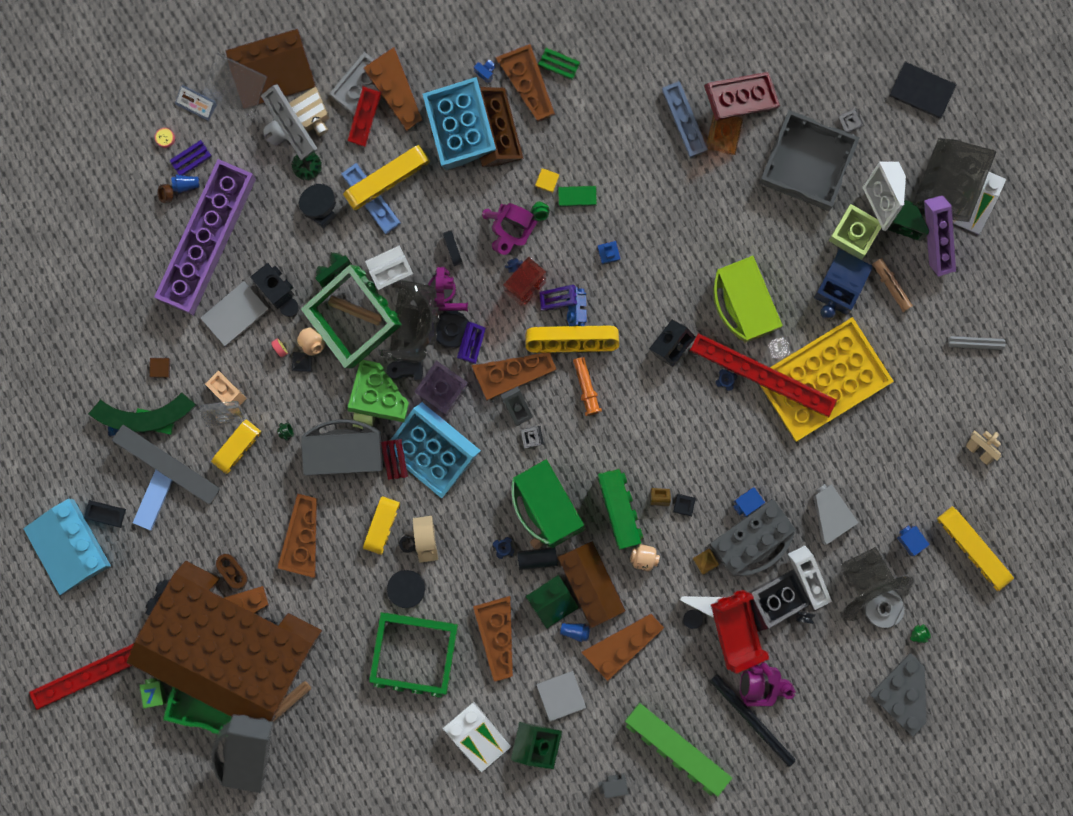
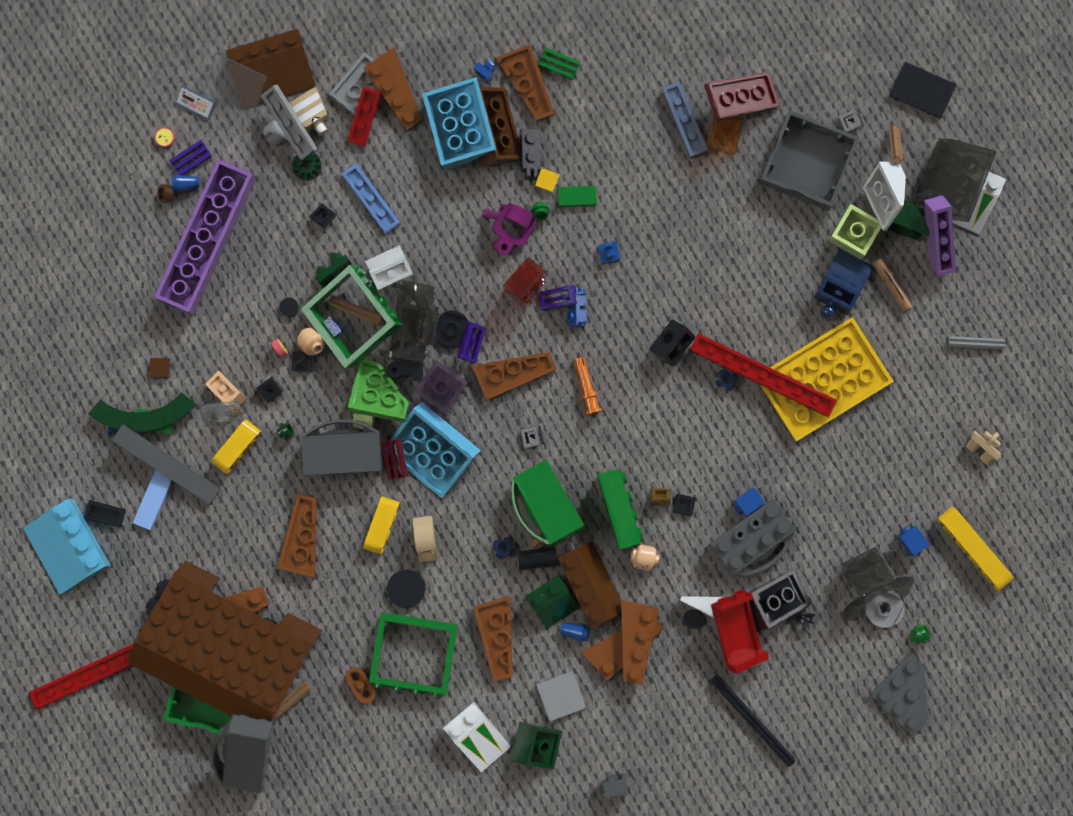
(152, 693): bright green brick -> none
(229, 573): reddish brown plate -> none
(234, 314): light grey tile -> none
(265, 277): black brick -> none
(270, 389): none -> black tile
(317, 201): black tile -> none
(333, 327): none -> clear blue tile
(360, 685): none -> dark orange plate
(386, 177): yellow beam -> none
(404, 539): black bush -> none
(445, 291): magenta piece -> none
(452, 248): black beam -> none
(513, 265): dark blue plate -> none
(516, 406): dark grey slope -> none
(530, 153): none -> black hinge
(572, 339): yellow beam -> none
(637, 636): none -> dark orange wing
(678, 749): bright green brick -> none
(705, 561): pearl gold tile -> none
(746, 300): lime piece -> none
(753, 686): magenta piece -> none
(779, 347): clear tile -> none
(810, 577): white slope -> none
(832, 514): light grey slope -> none
(895, 144): none -> medium nougat axle

